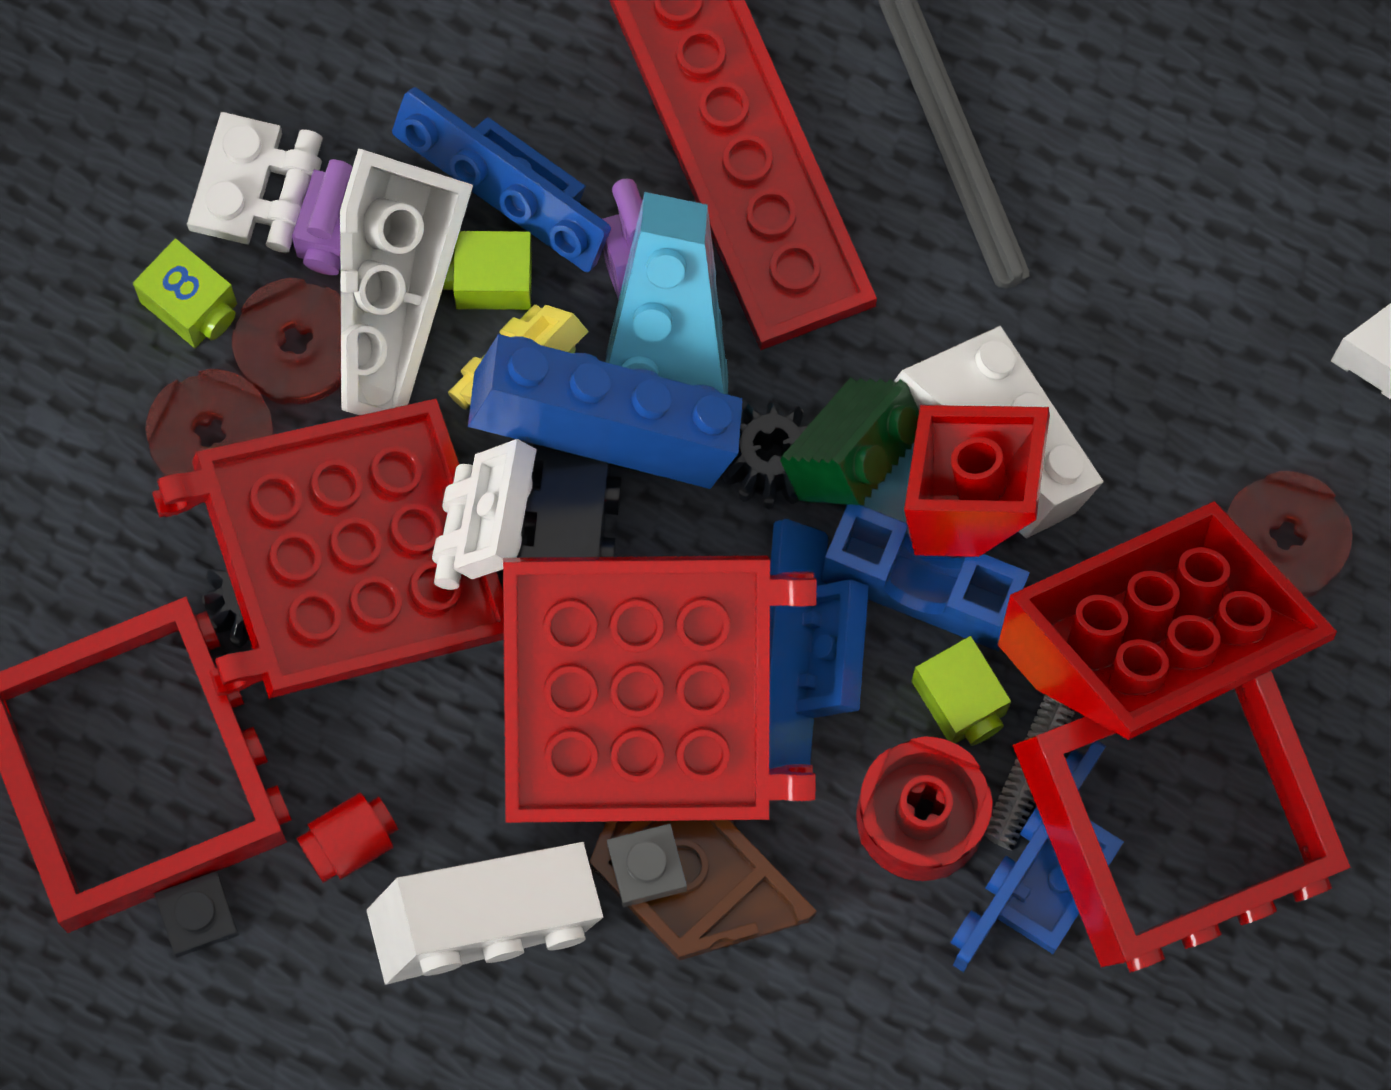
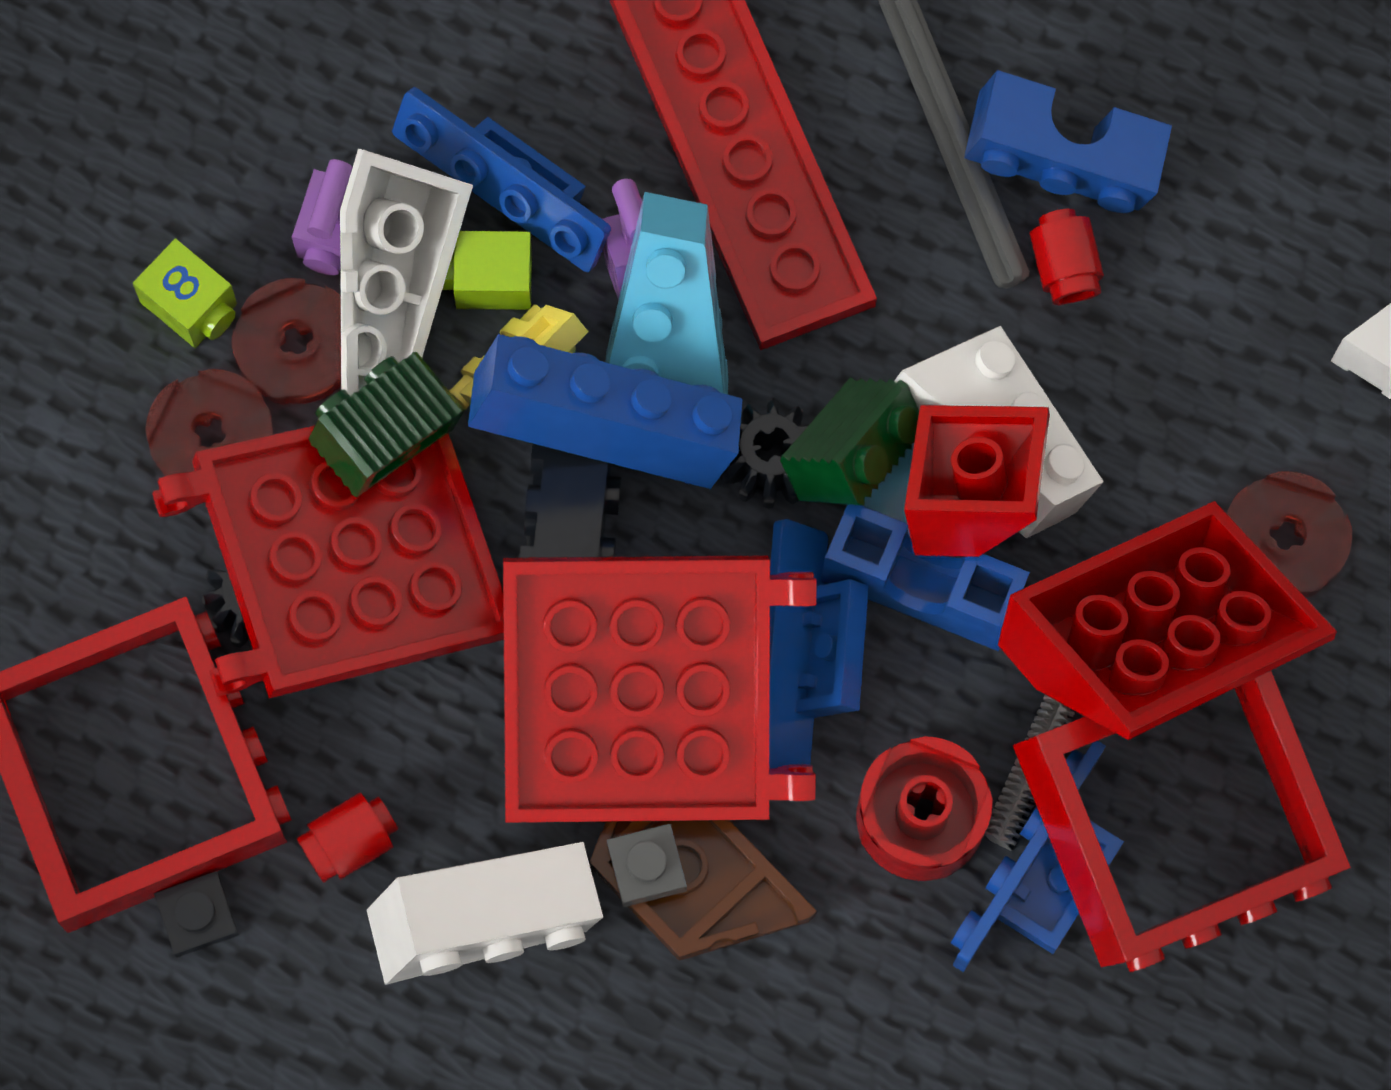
(236, 179): white plate -> none
(384, 422): none -> dark green brick
(484, 513): white plate -> none
(962, 693): lime brick -> none
(1017, 136): none -> blue arch
(1067, 256): none -> red brick

